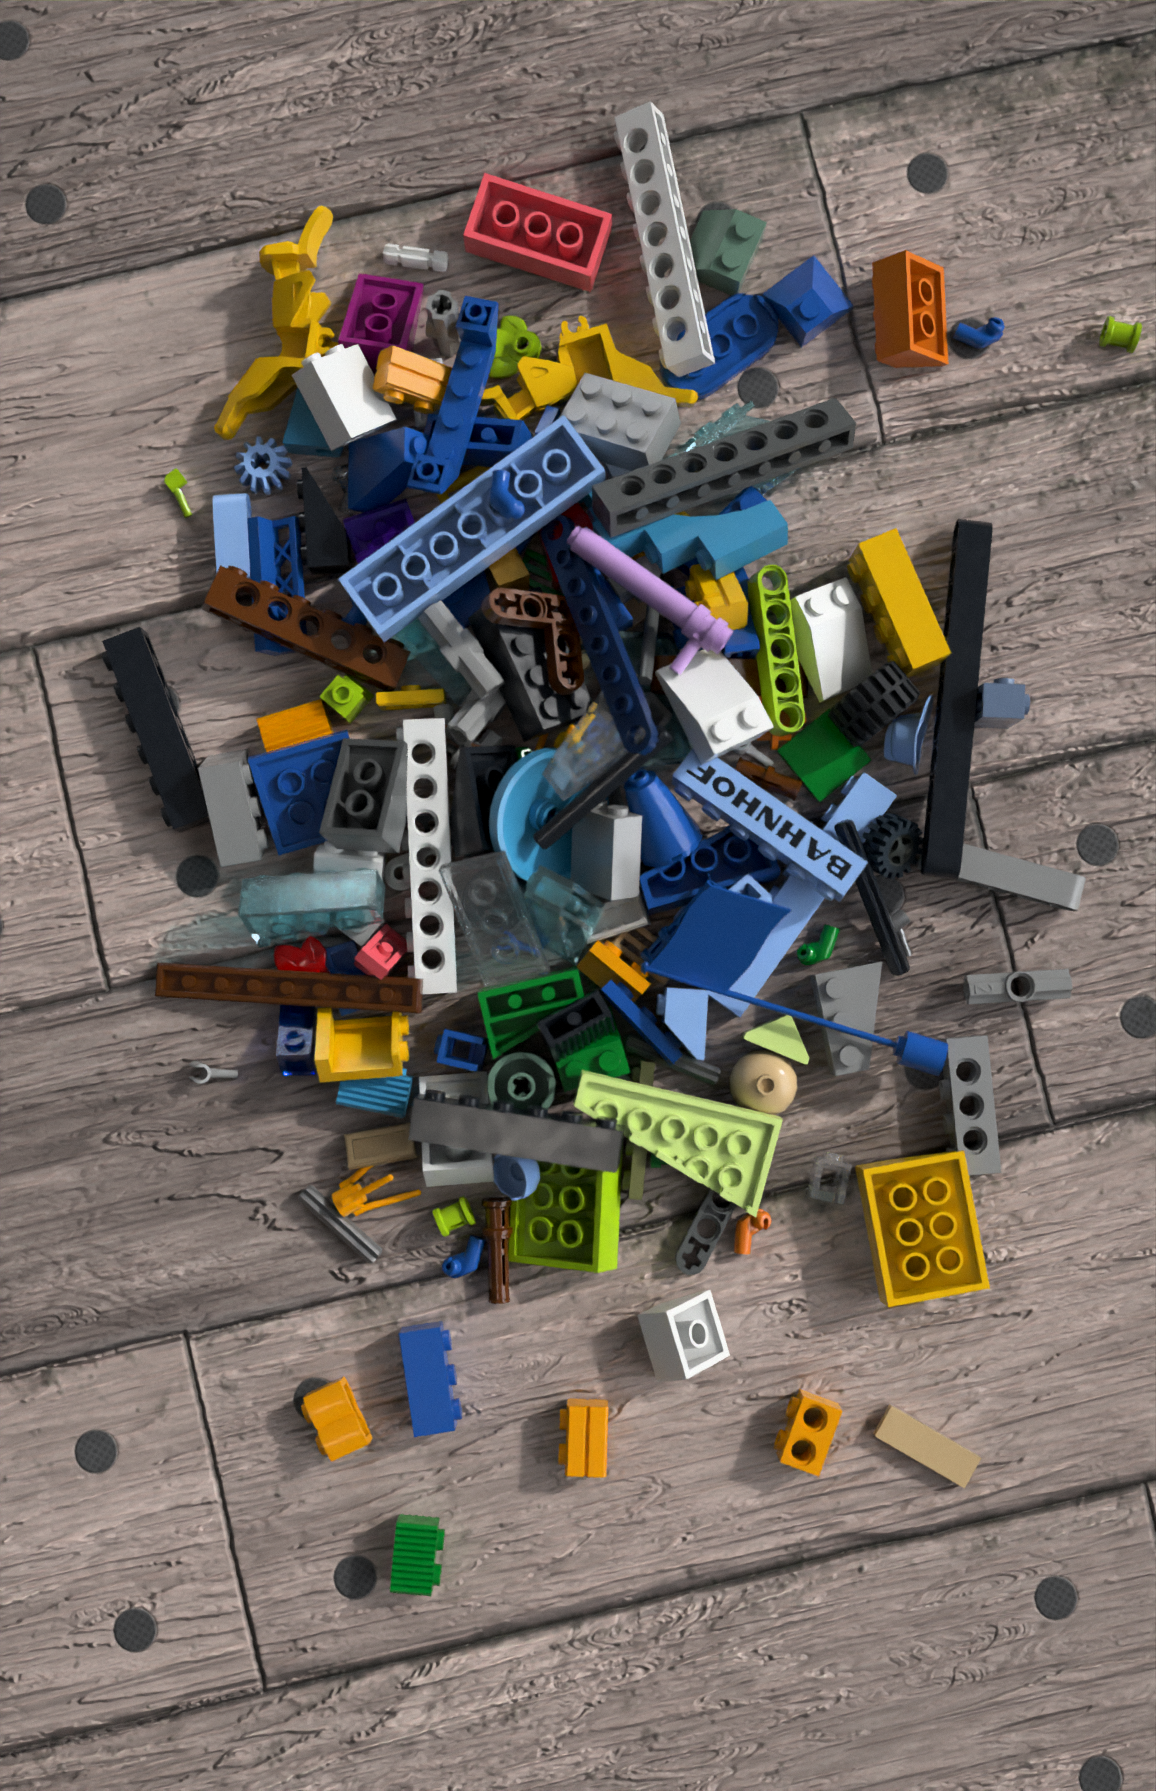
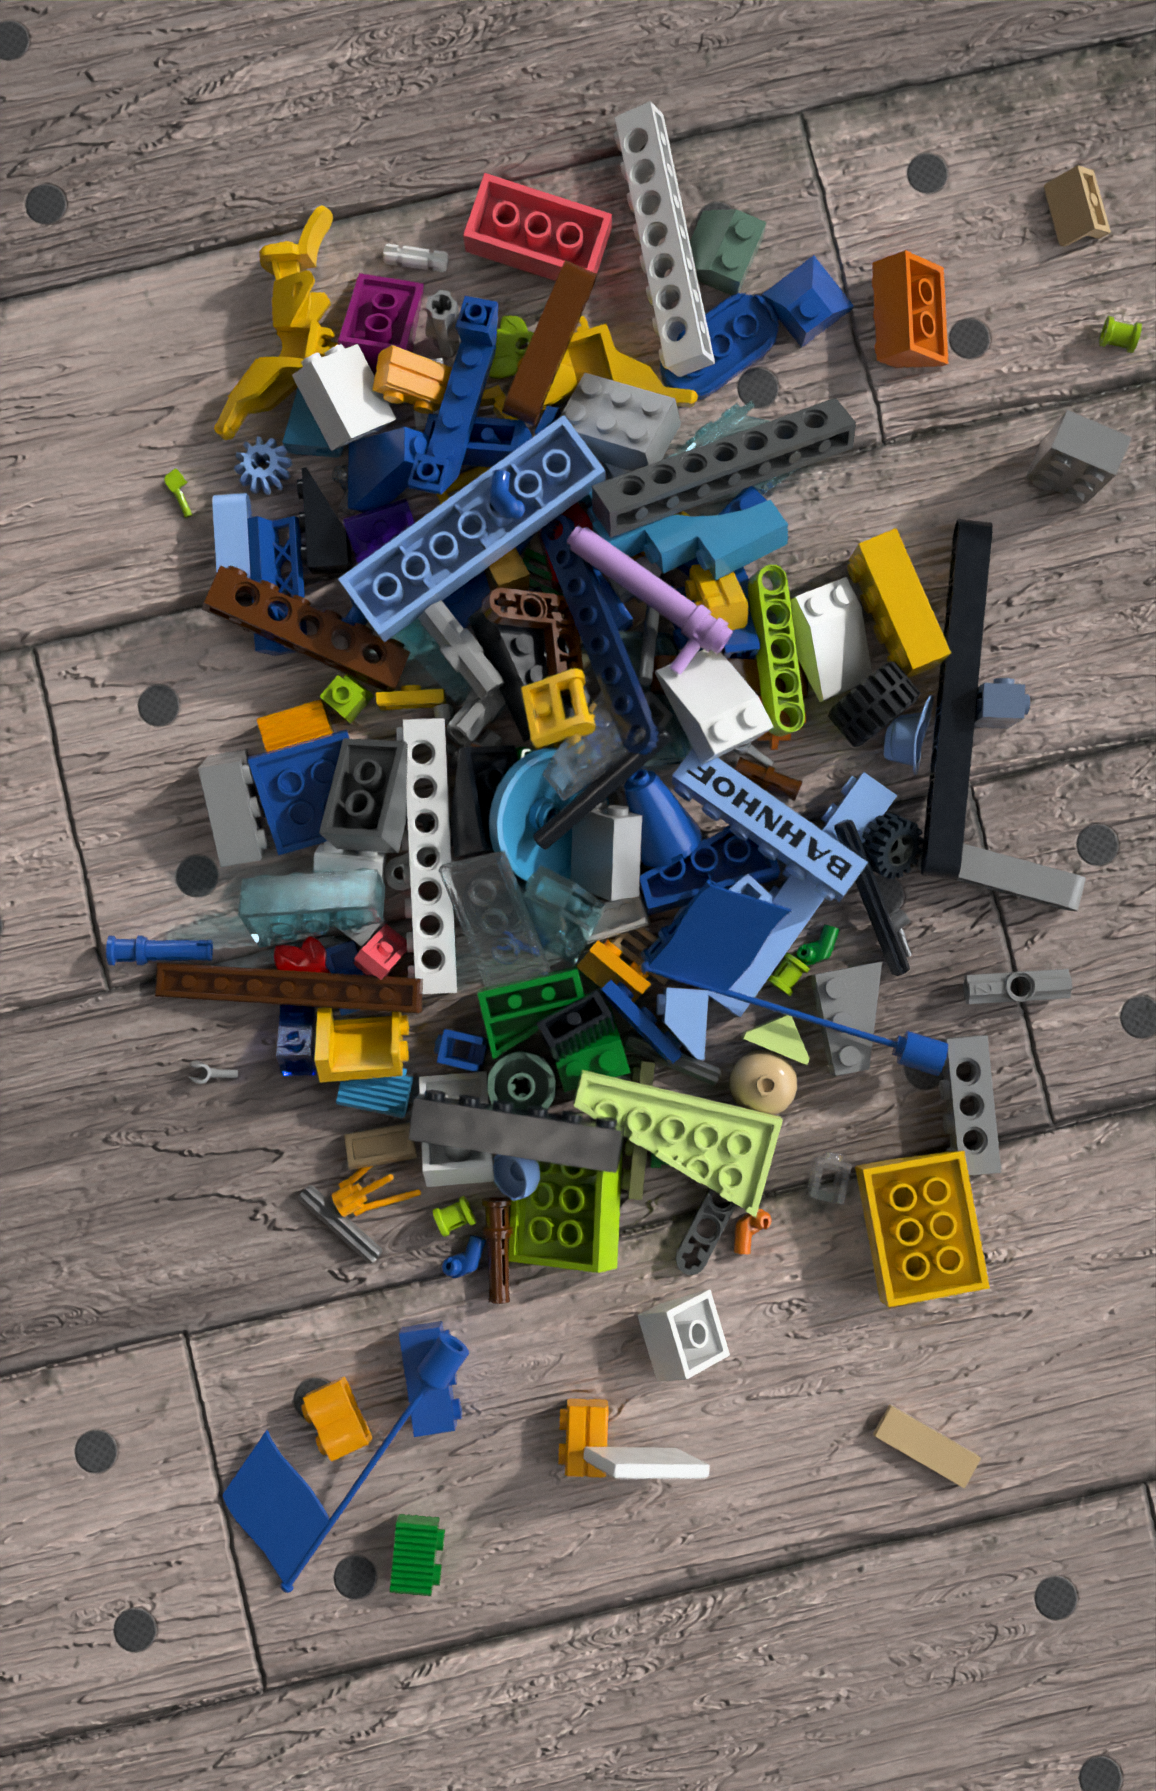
(144, 950): none -> blue pin
(158, 728): black brick -> none
(280, 1506): none -> blue flag
(546, 710): none -> yellow plate
(549, 343): none -> reddish brown beam
(646, 1462): none -> white tile
(788, 974): none -> lime bush
(816, 1433): light orange brick -> none
(822, 757): green tile -> none
(981, 336): blue arm -> none
(1076, 206): none -> tan panel
(1078, 457): none -> light grey brick

